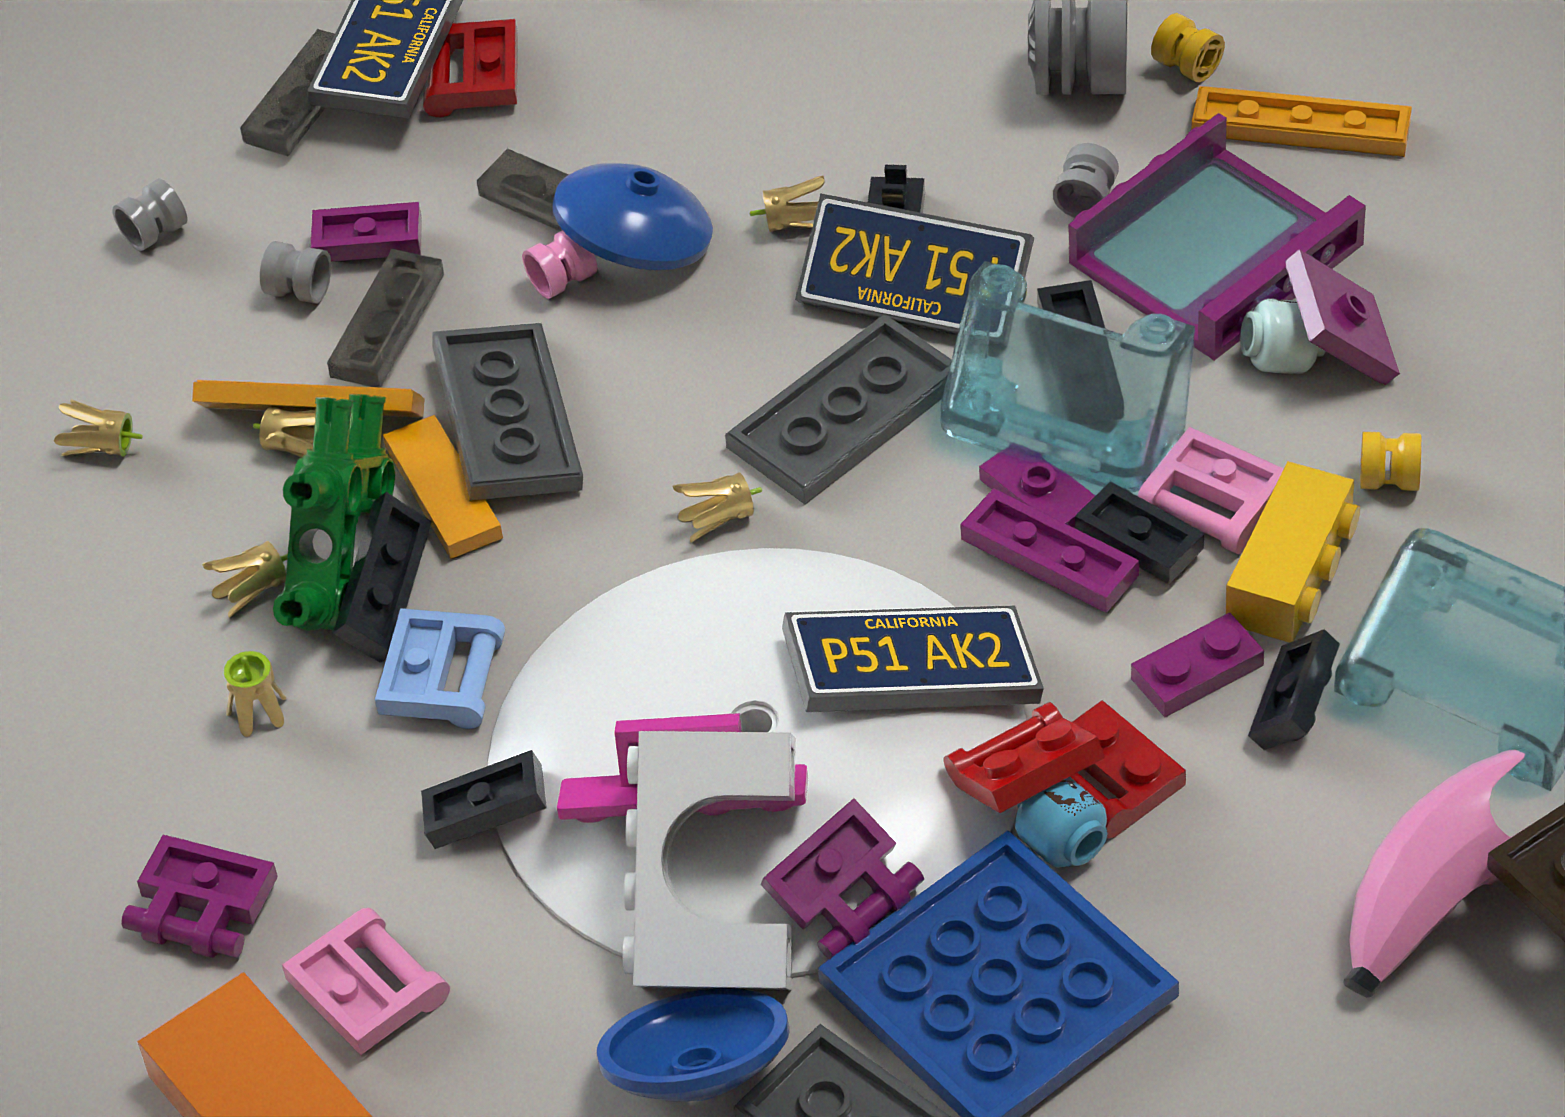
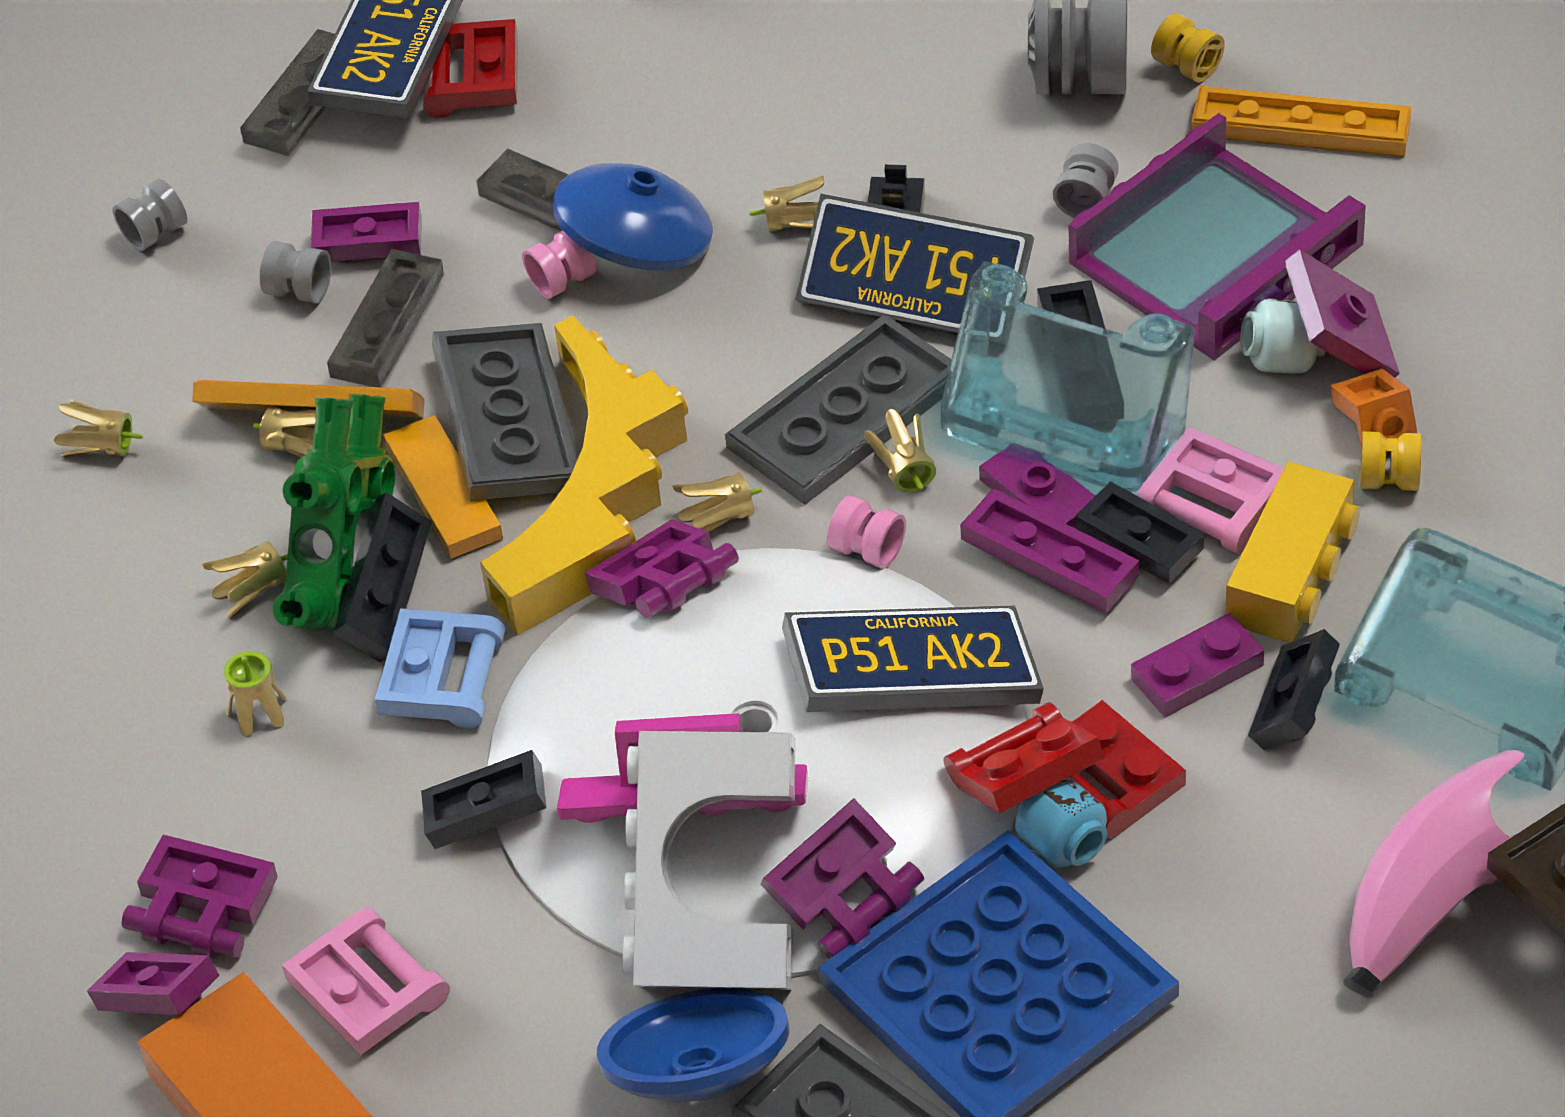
(153, 983): none -> magenta plate
(609, 487): none -> yellow arch
(661, 568): none -> magenta plate
(866, 531): none -> bright pink wheel
(910, 465): none -> pearl gold piece
(1376, 404): none -> orange bracket

